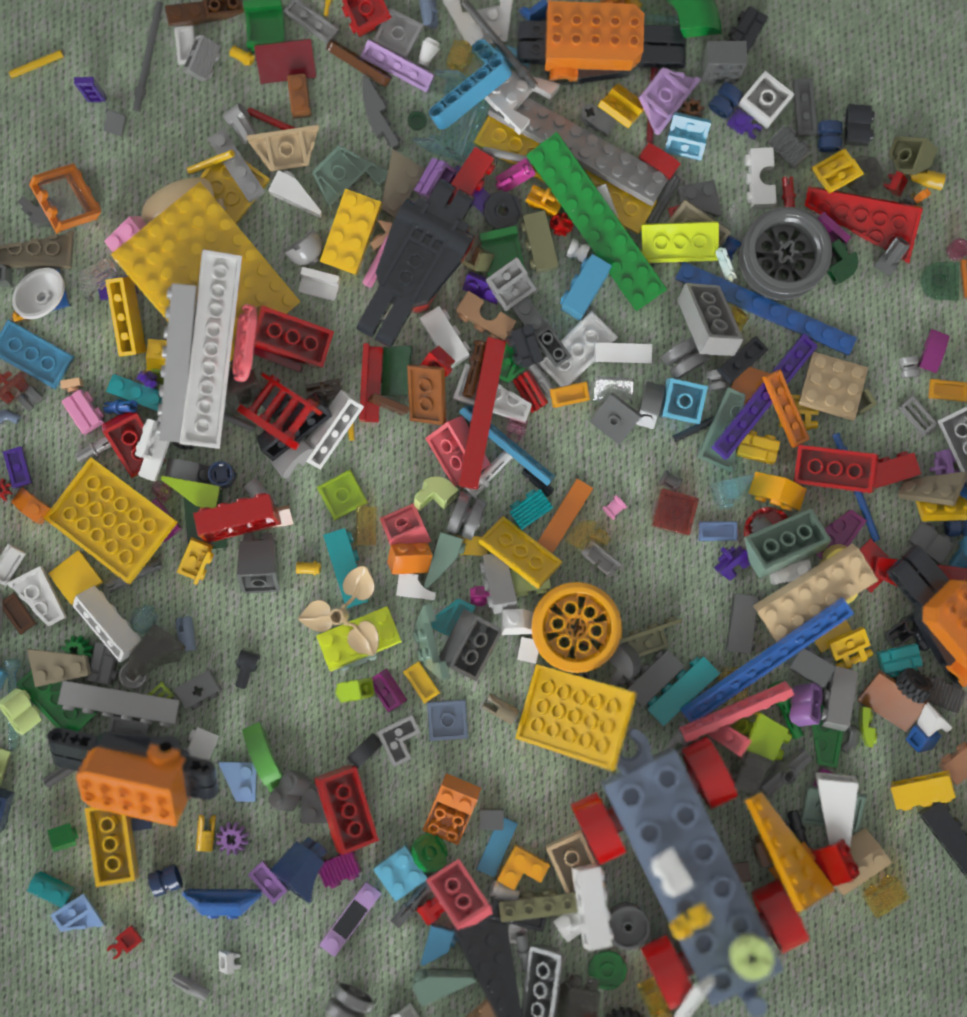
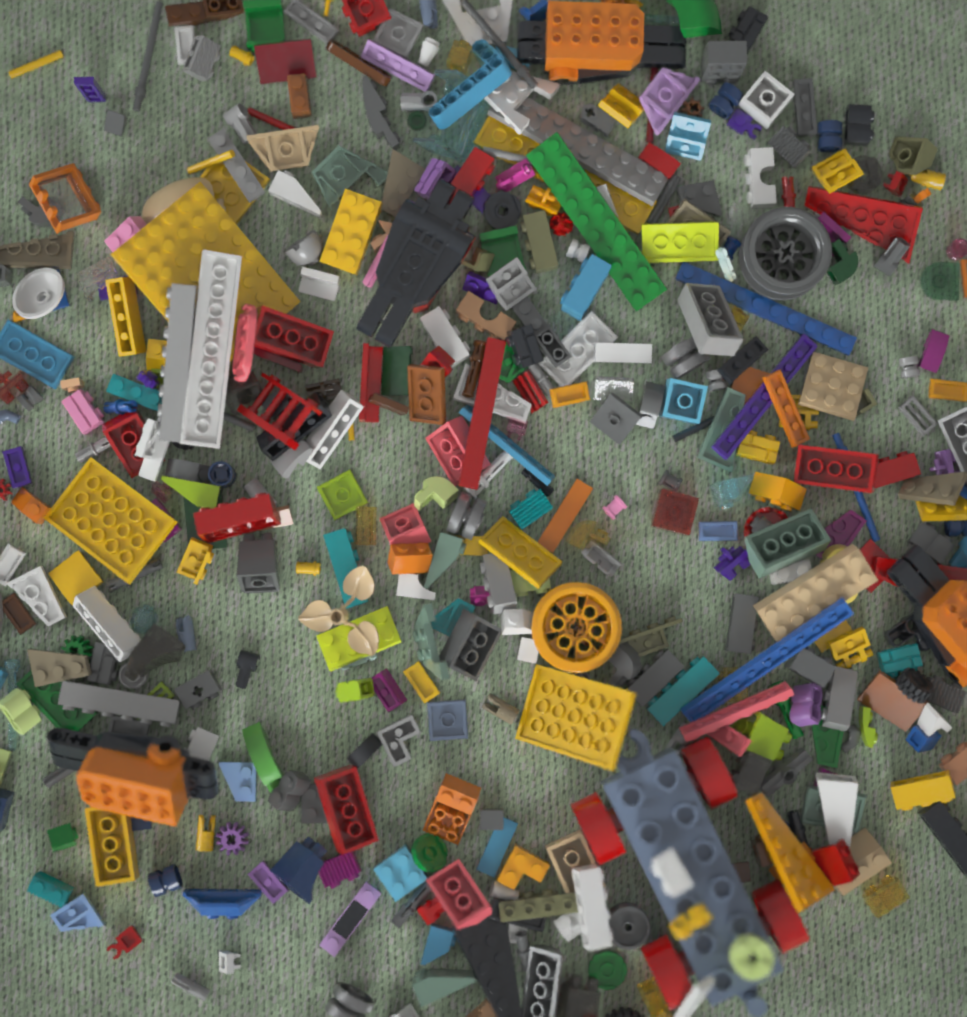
(417, 101): none -> light grey piece

